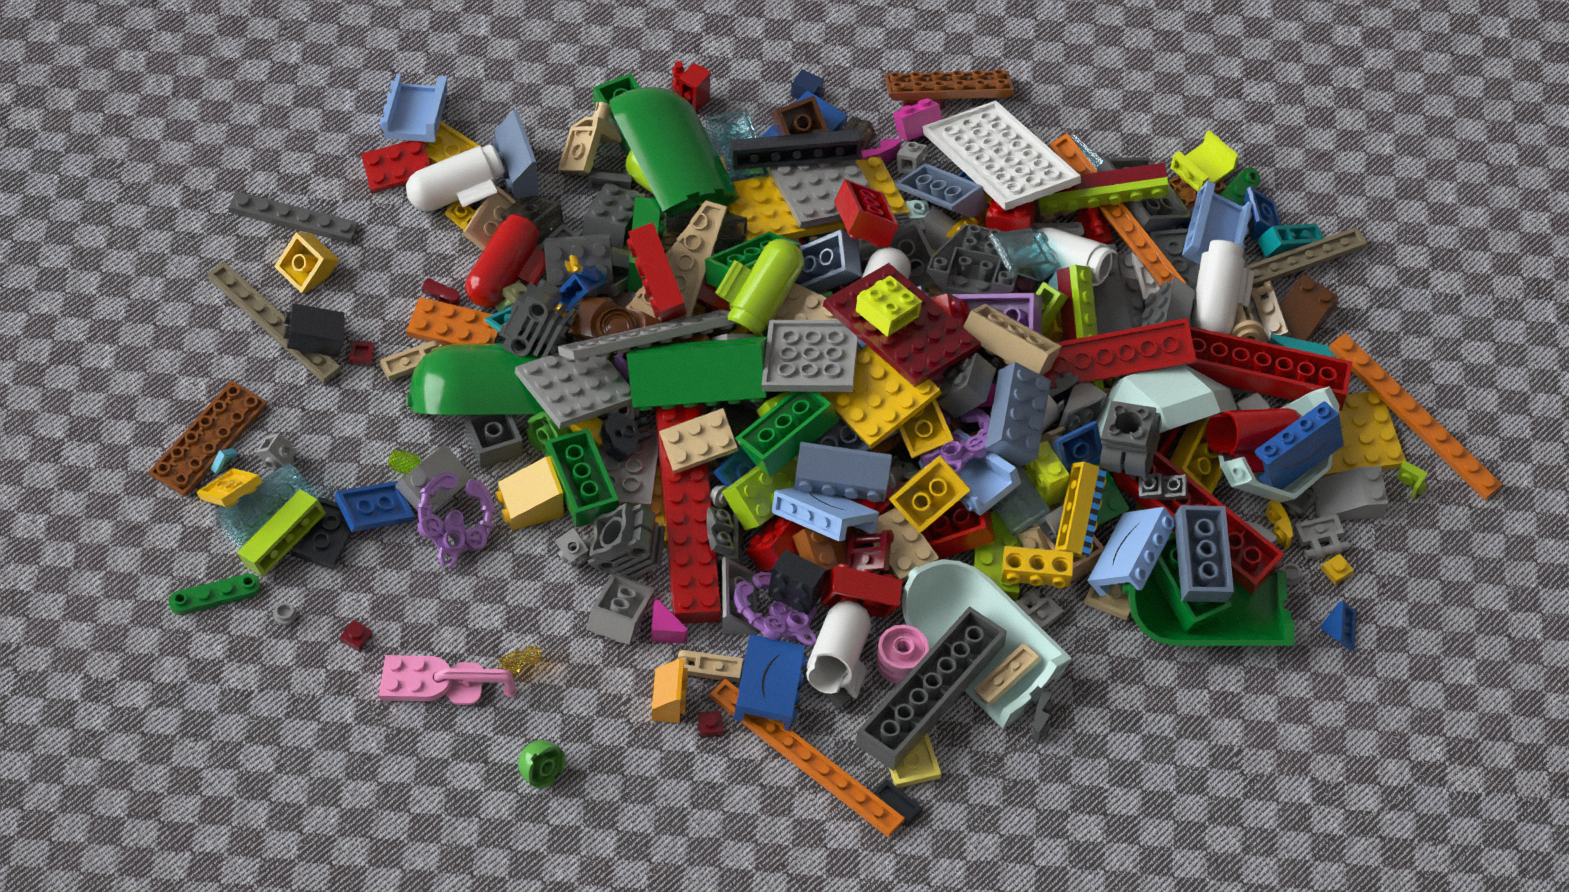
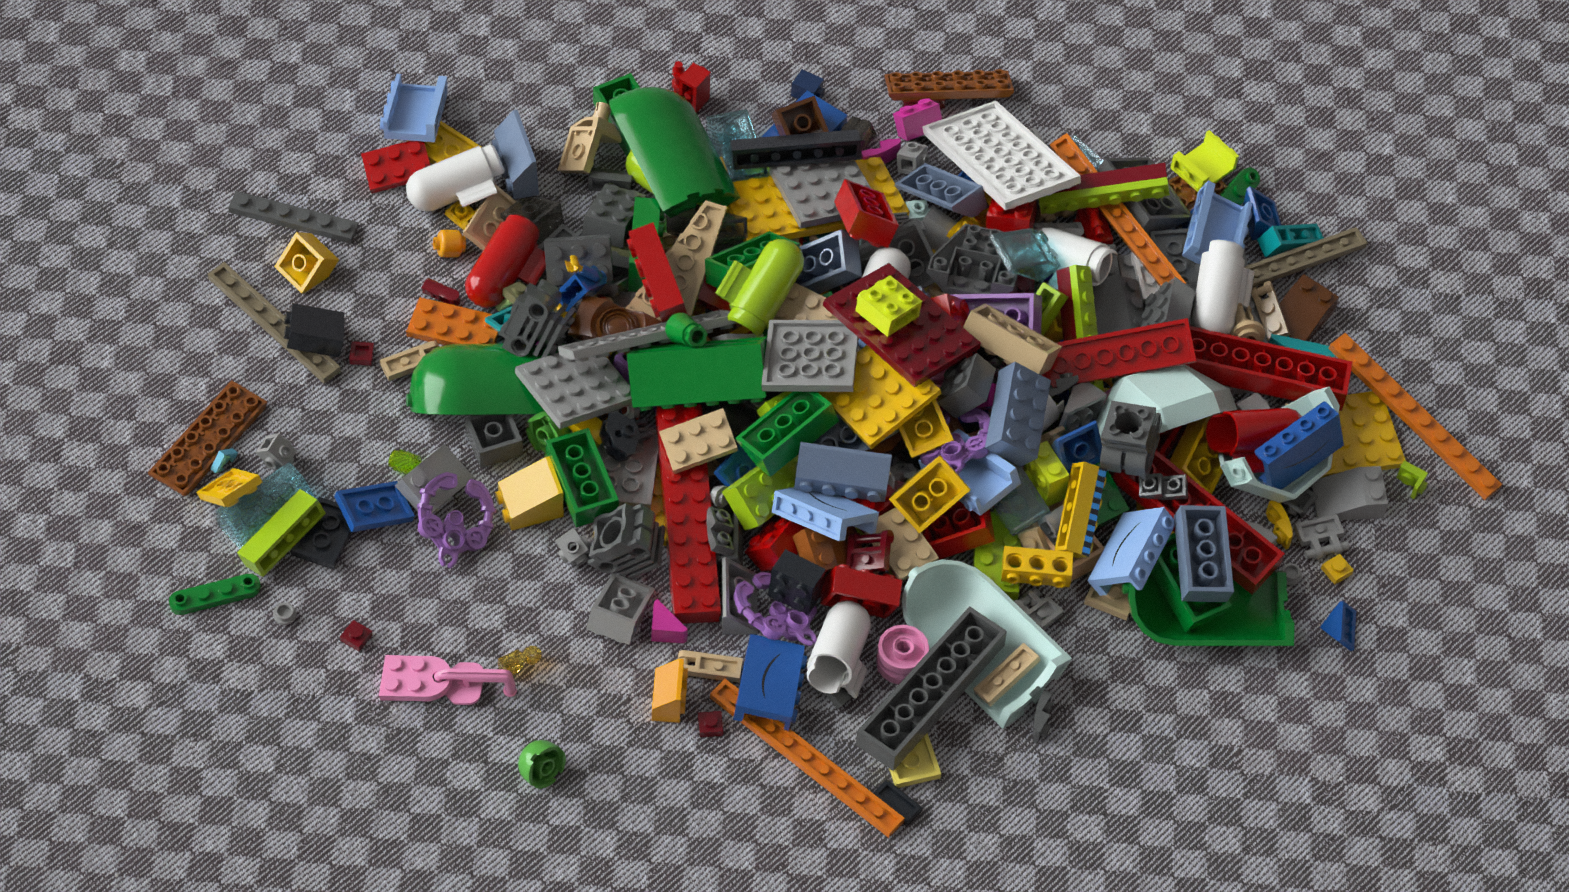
(449, 243): none -> light orange head
(684, 330): none -> green plant

